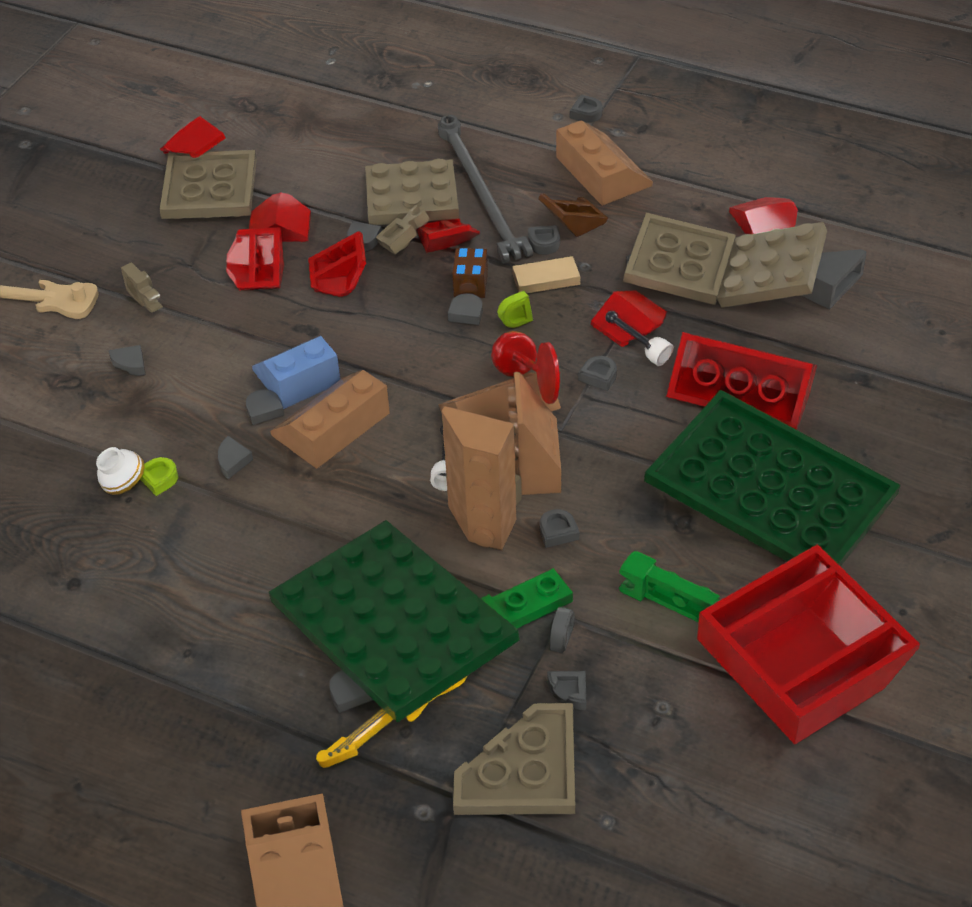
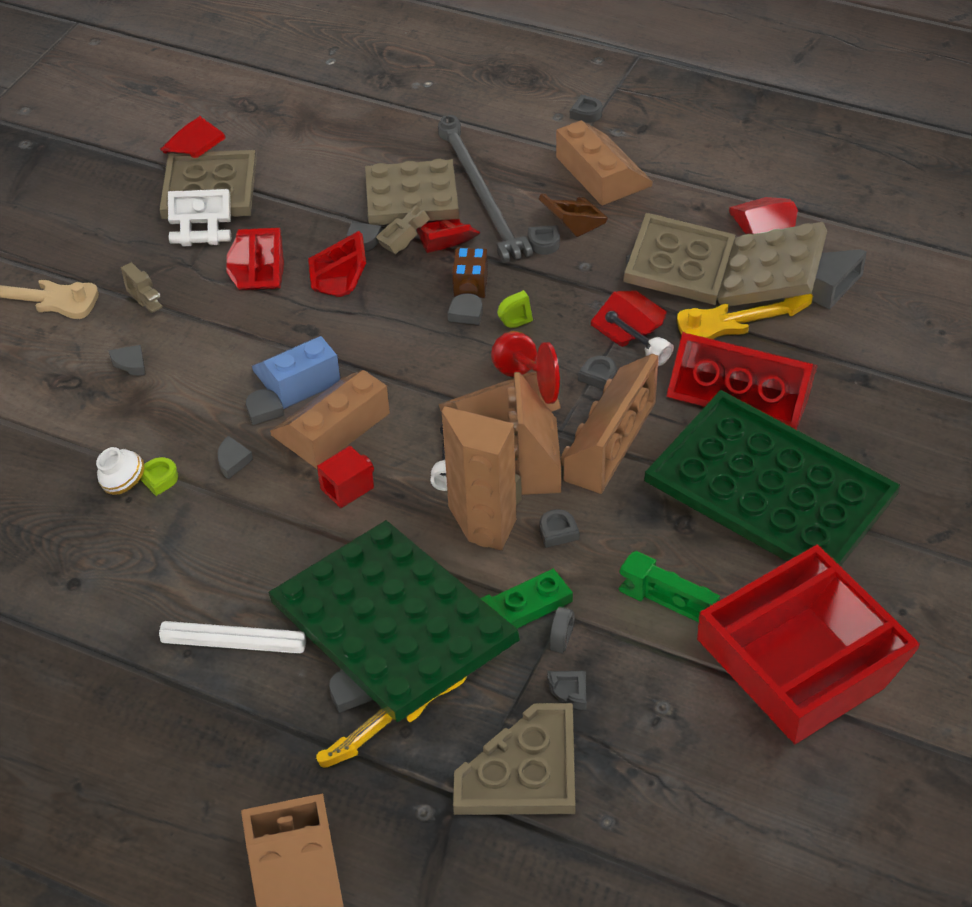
(199, 207): none -> white plate
(232, 637): none -> white axle
(283, 212): red slope -> none
(346, 476): none -> red brick
(546, 275): tan tile -> none
(611, 425): none -> medium nougat slope
(717, 322): none -> yellow piece

